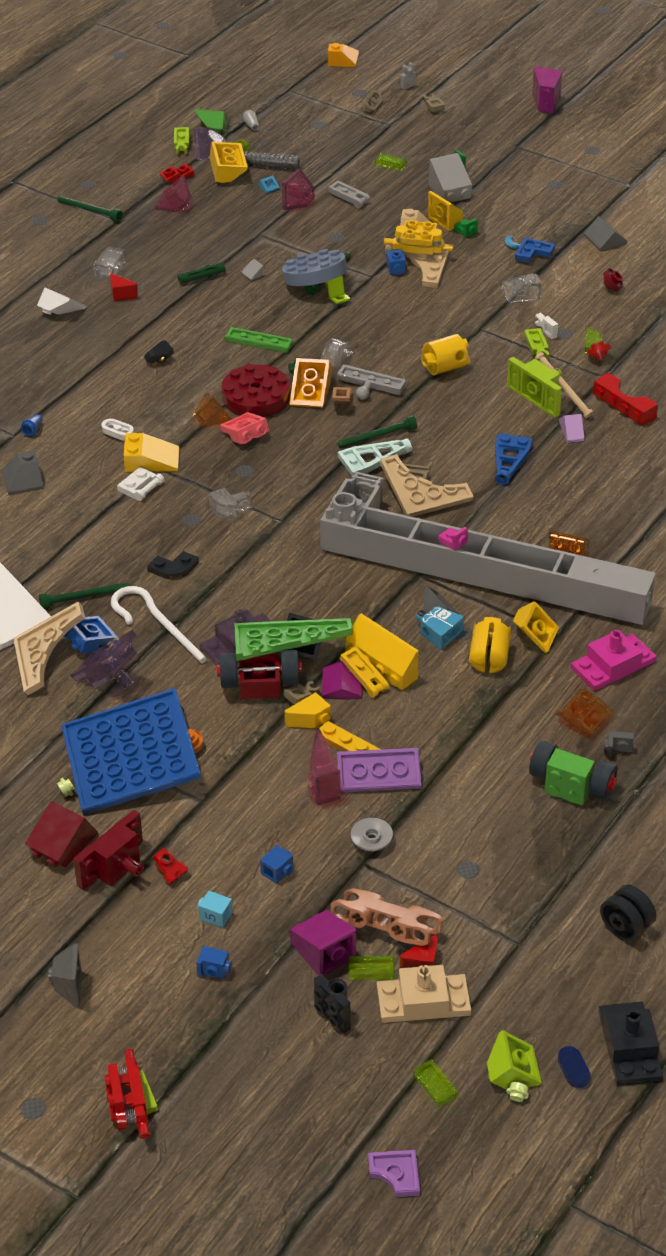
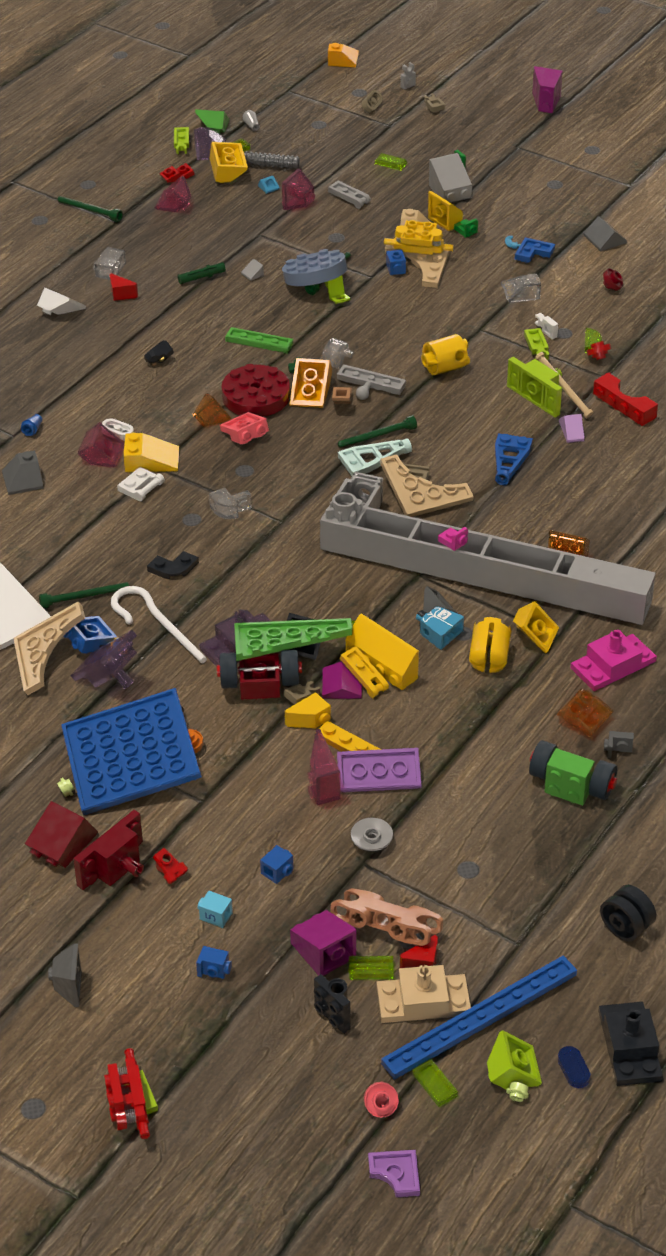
(101, 447): none -> clear pink slope
(381, 1099): none -> coral plate
(478, 1017): none -> blue plate

